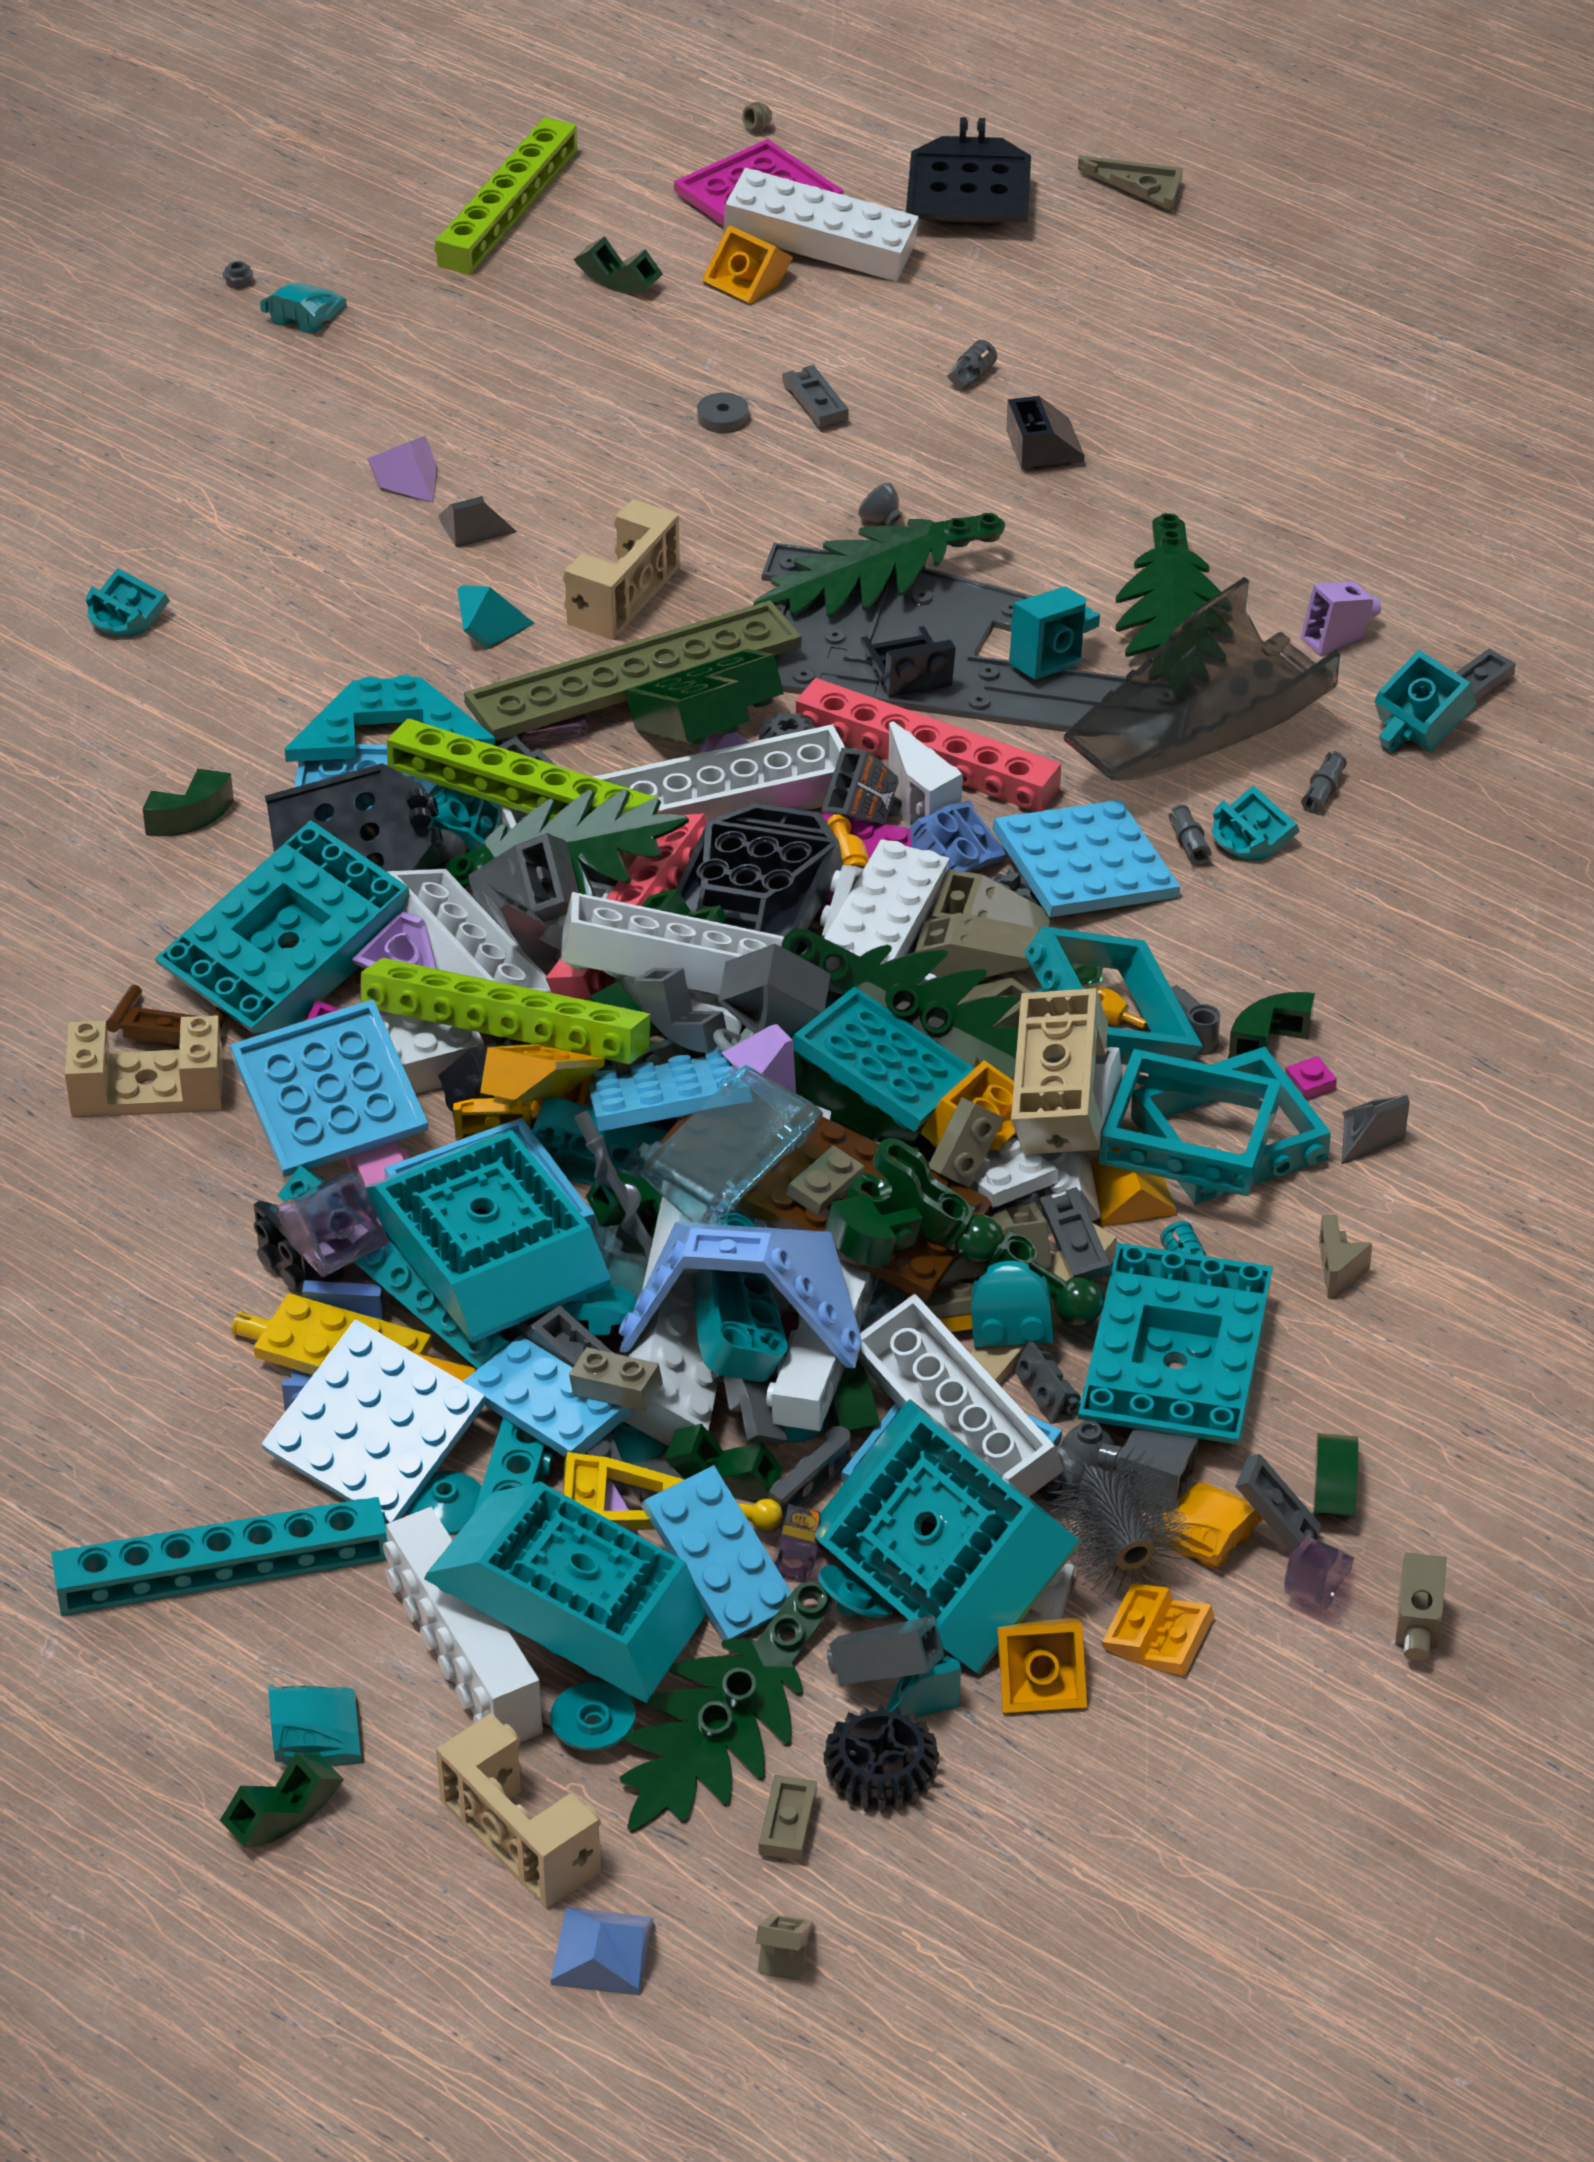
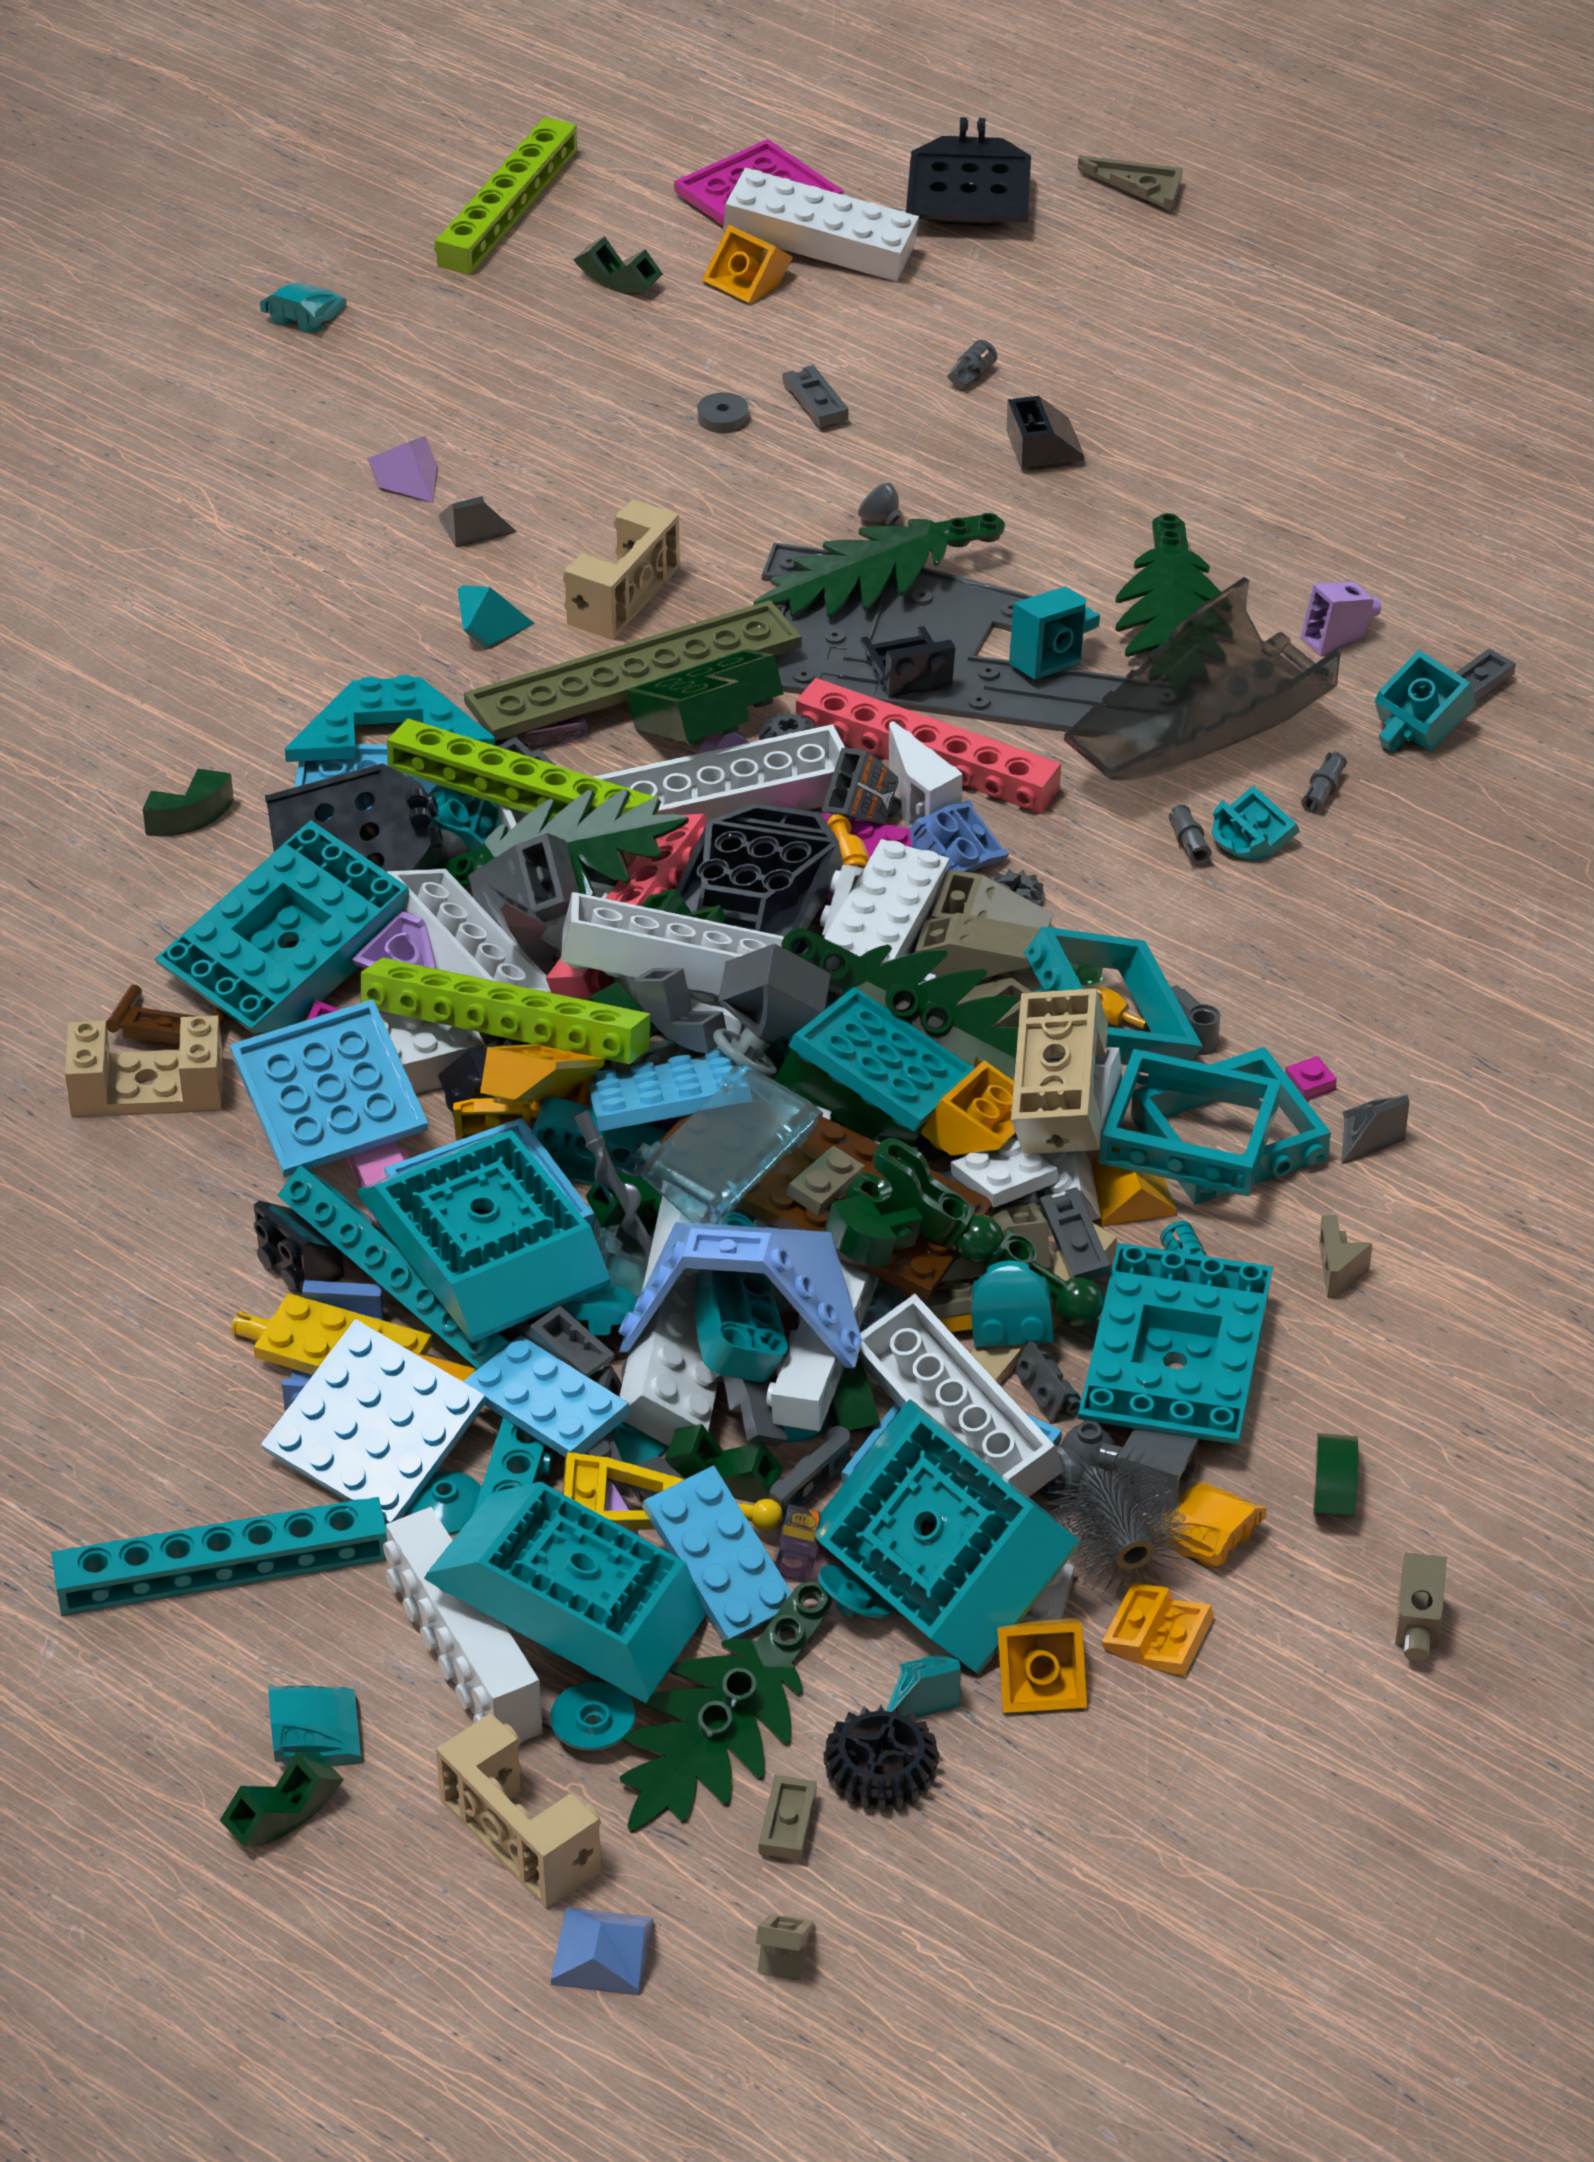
(124, 605): teal slope -> none
(237, 274): dark grey plate -> none
(332, 1223): slope -> none
(616, 1379): dark tan piece -> none
(757, 116): dark tan plate -> none
(767, 1052): lavender slope -> none
(886, 1651): dark grey slope -> none
(965, 1142): dark tan piece -> none
(1085, 858): medium azure plate -> none
(1276, 1503): dark grey plate -> none
(1278, 1014): dark green brick -> none
(1316, 1572): clear purple brick -> none

